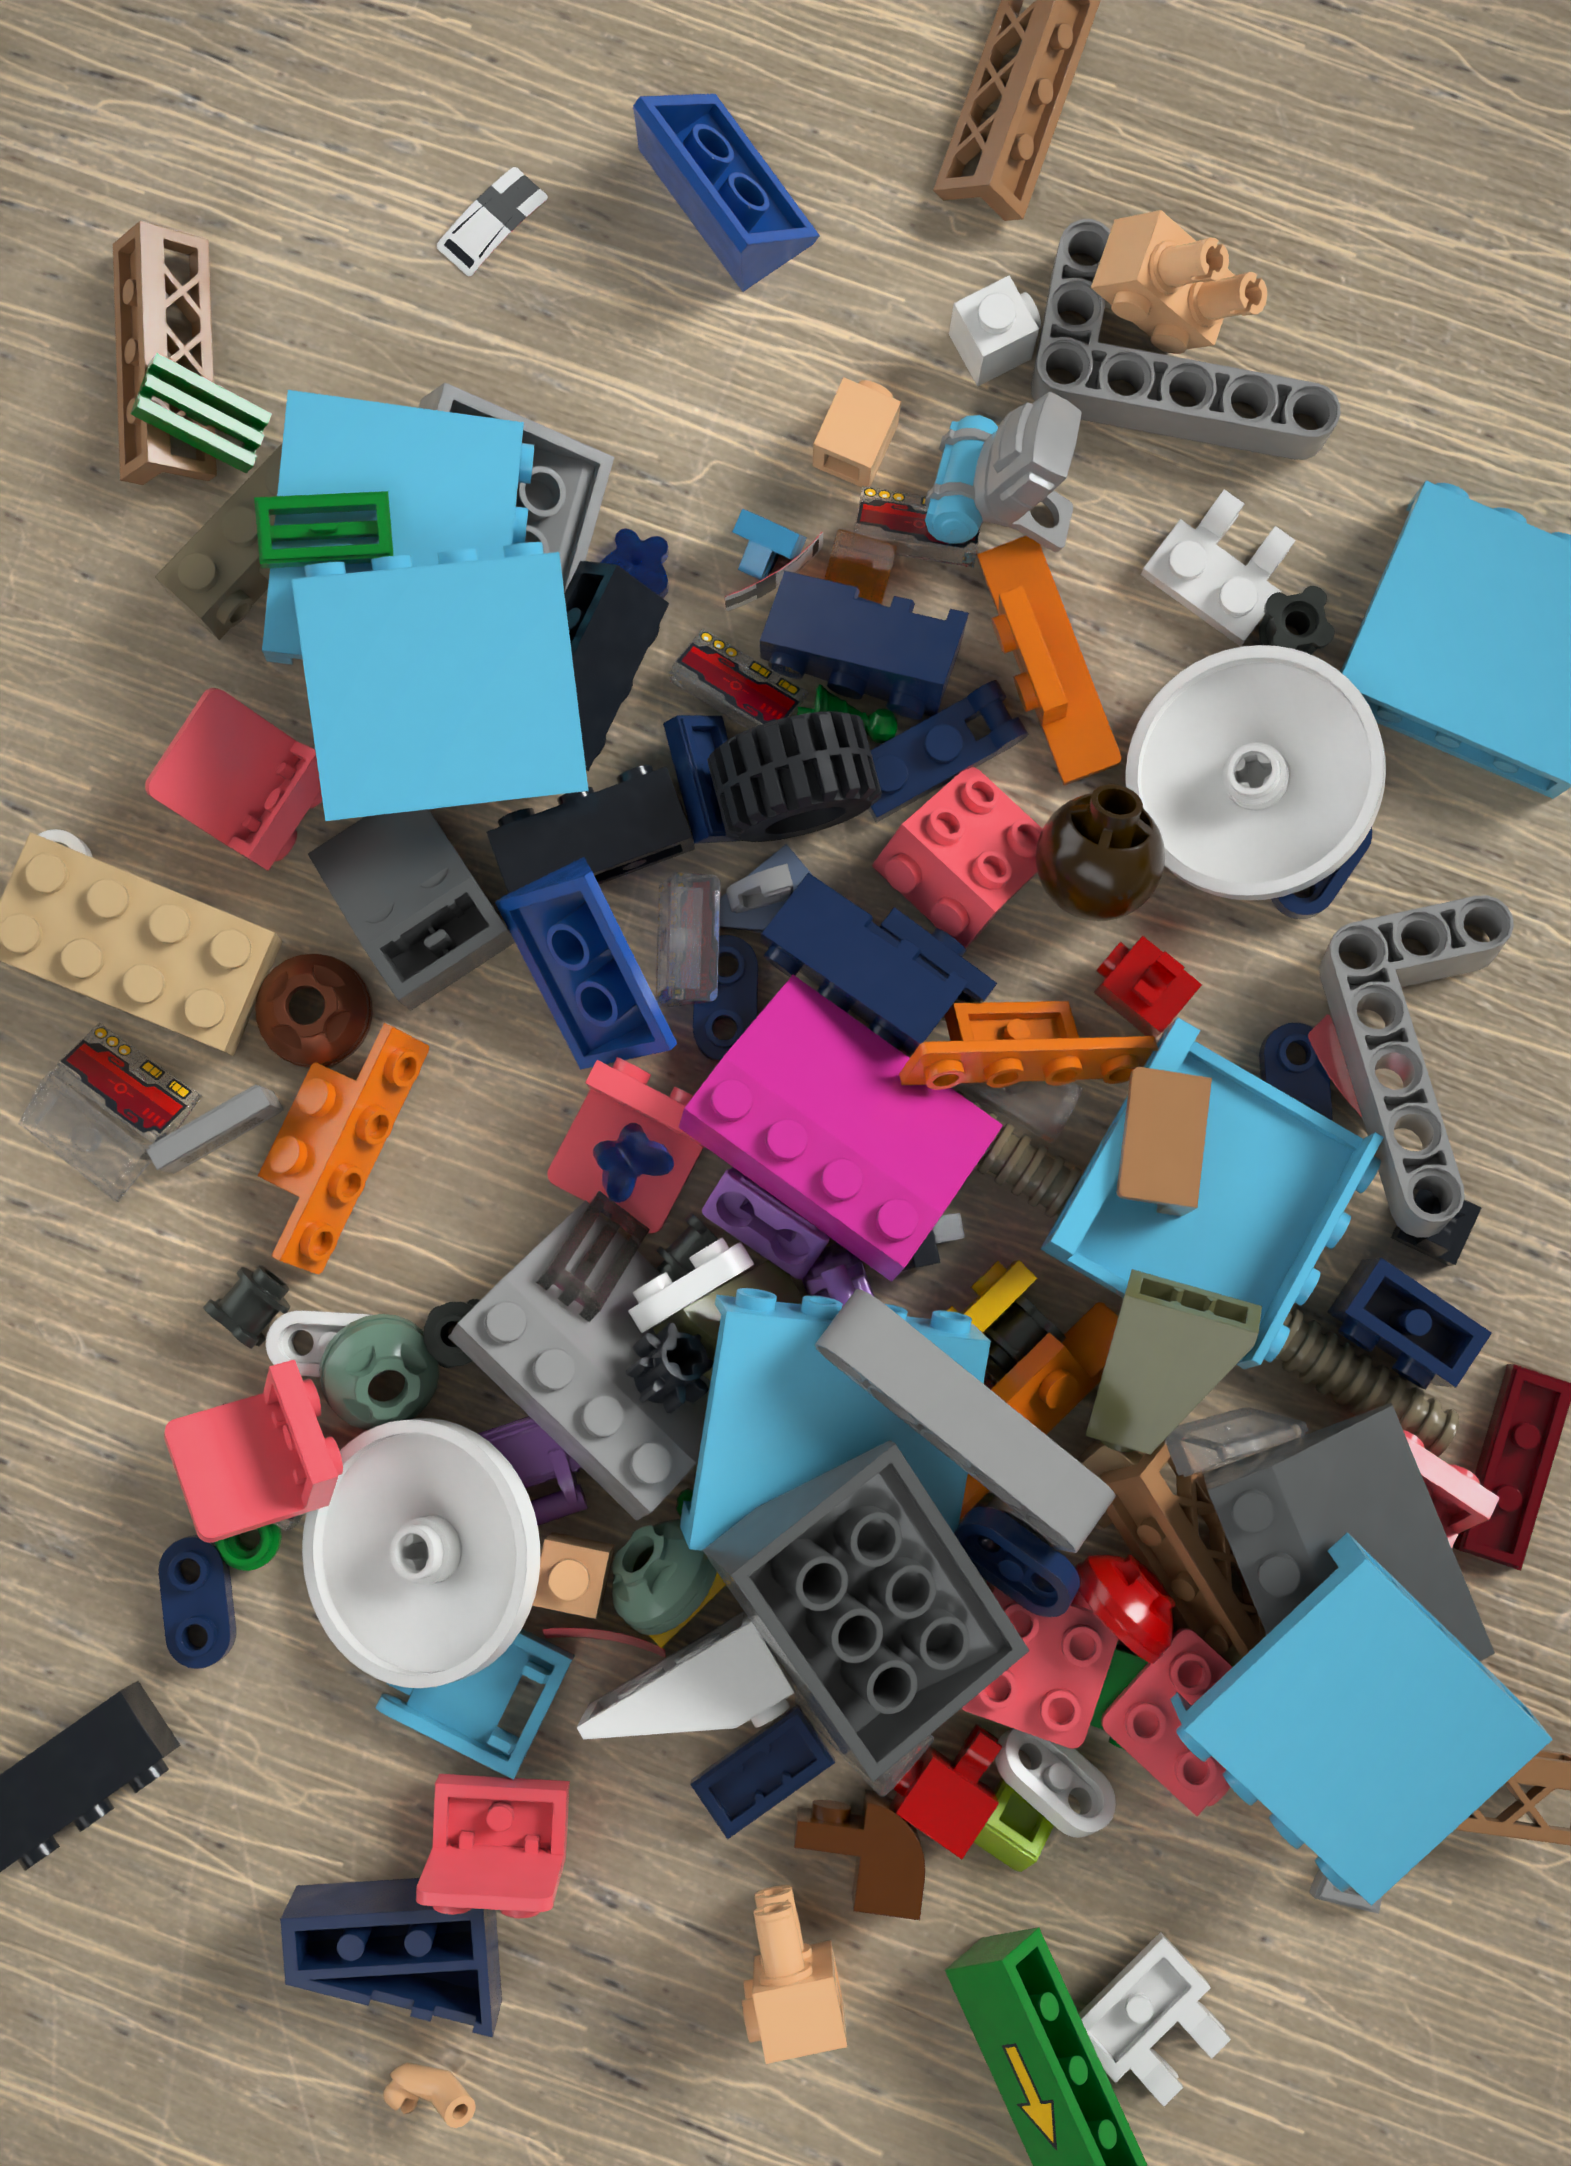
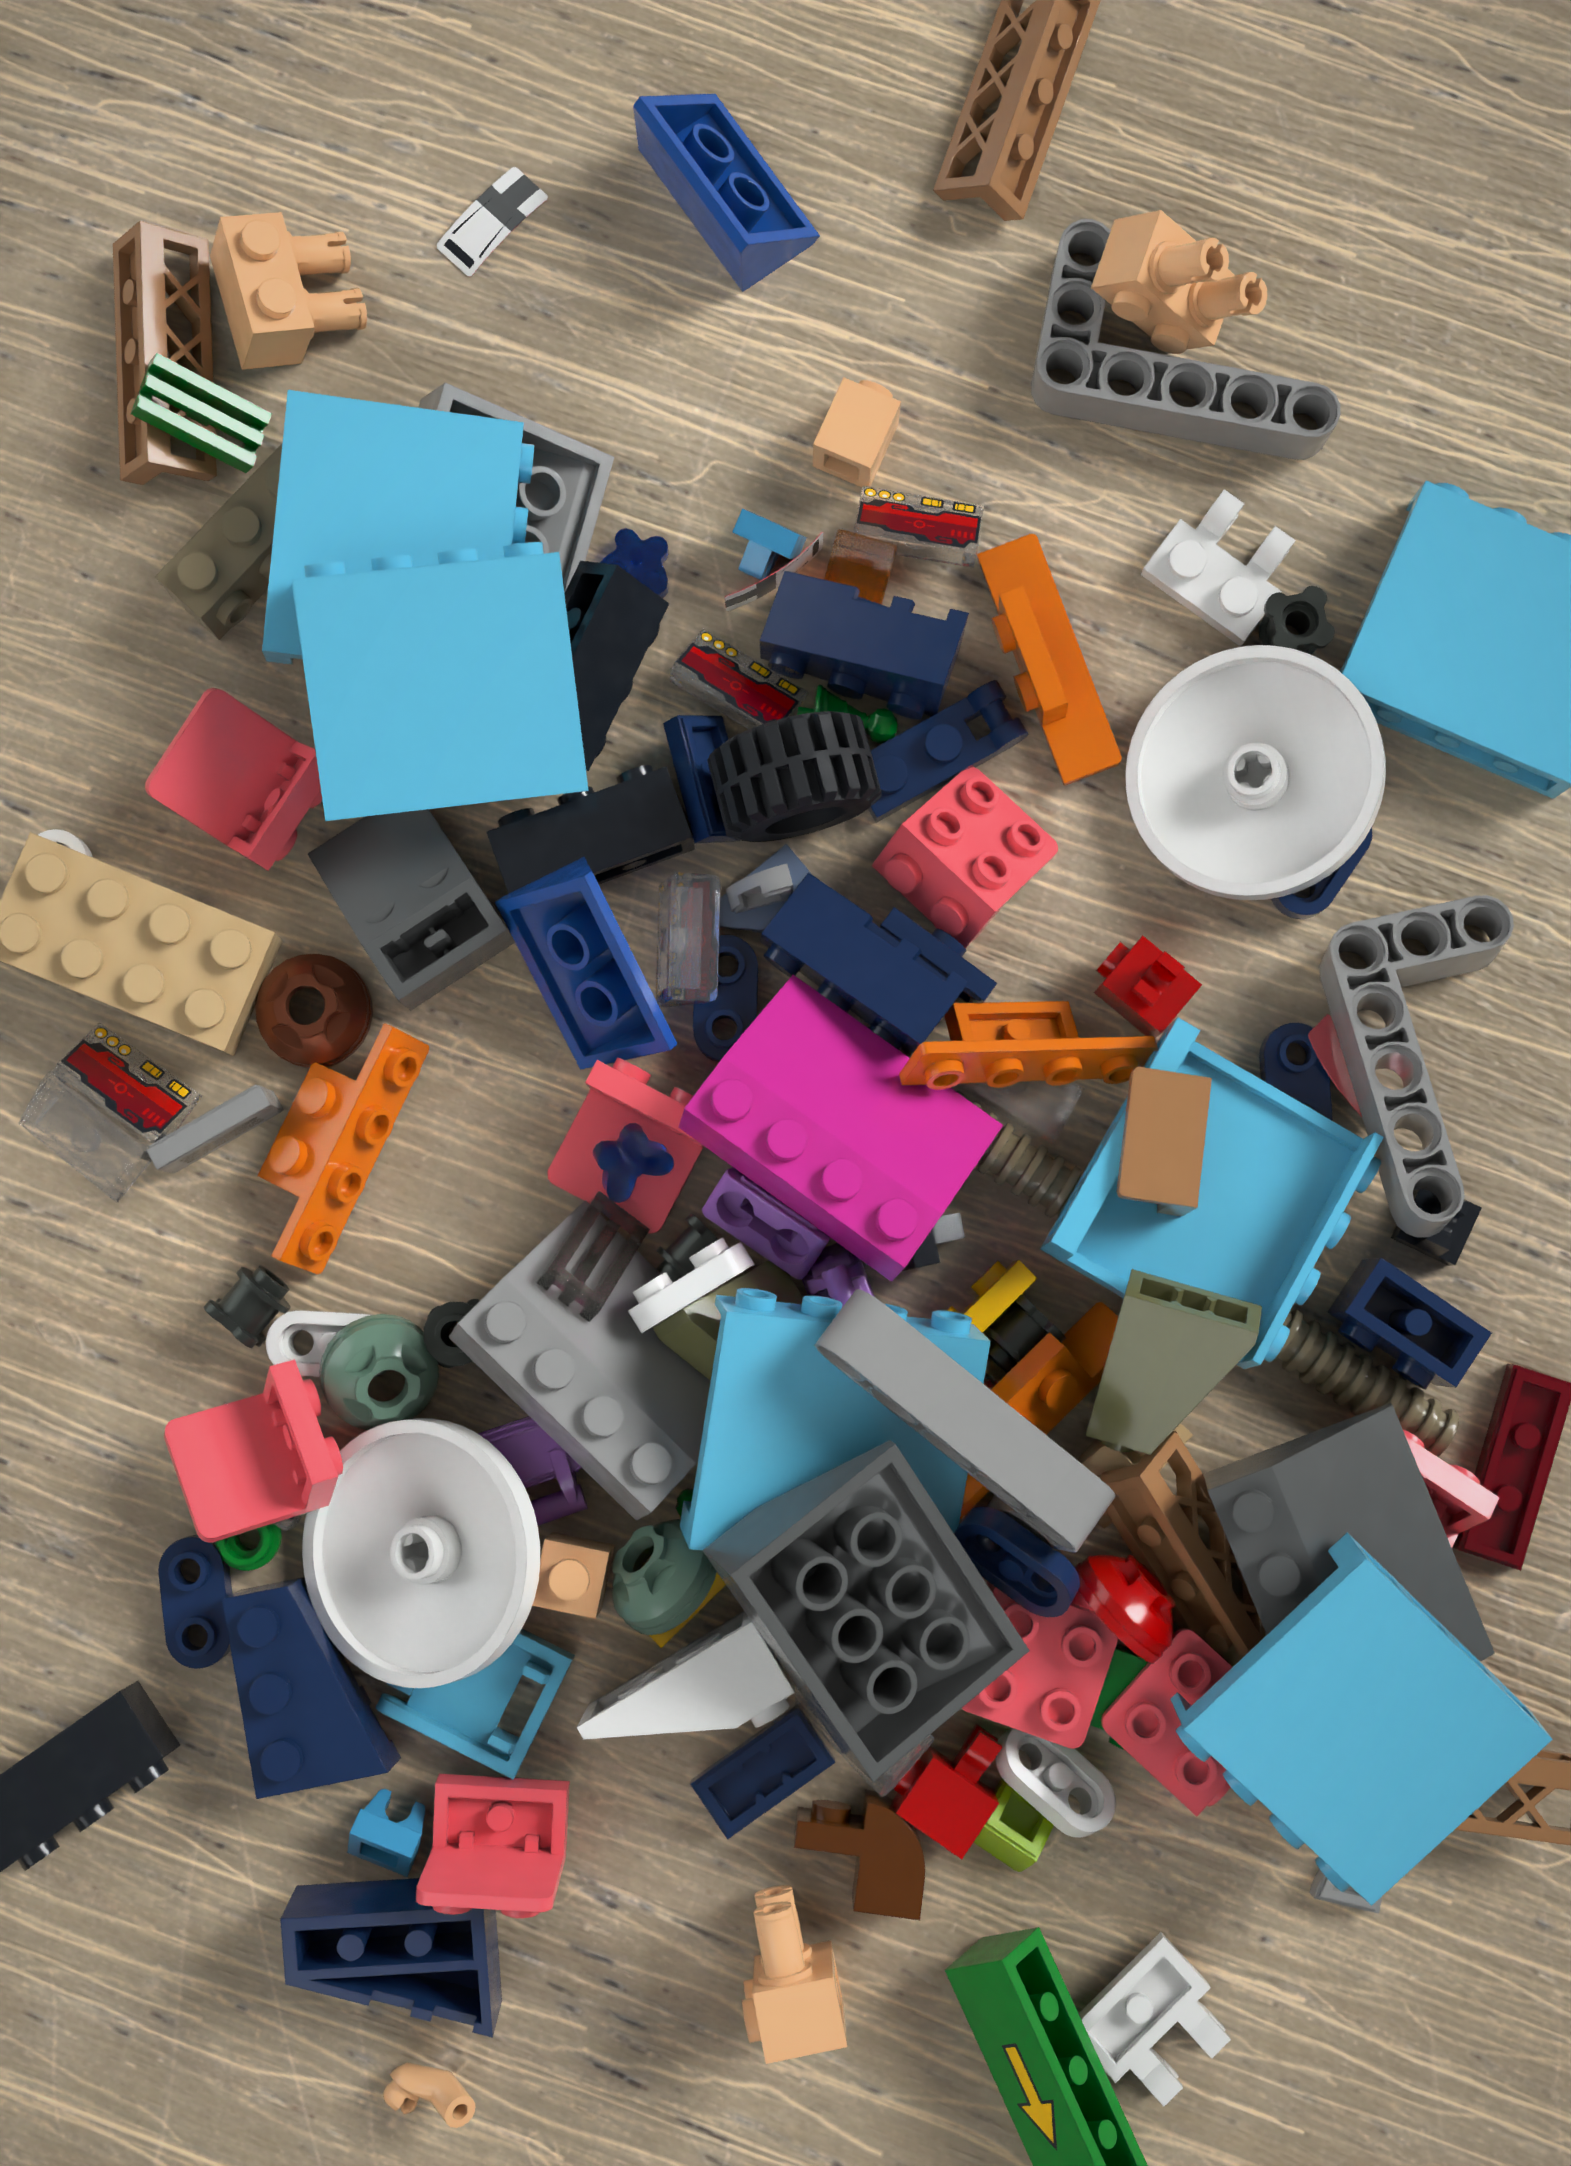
(263, 292): none -> light nougat brick
(297, 1695): none -> dark blue wedge
(322, 504): green tile -> none
(384, 1841): none -> dark azure tile
(605, 1635): coral sticker -> none
(670, 1368): black gear -> none
(994, 329): white brick -> none
(1005, 472): light grey piece -> none
(1100, 854): dark brown brick -> none
(1228, 1438): clear slope -> none

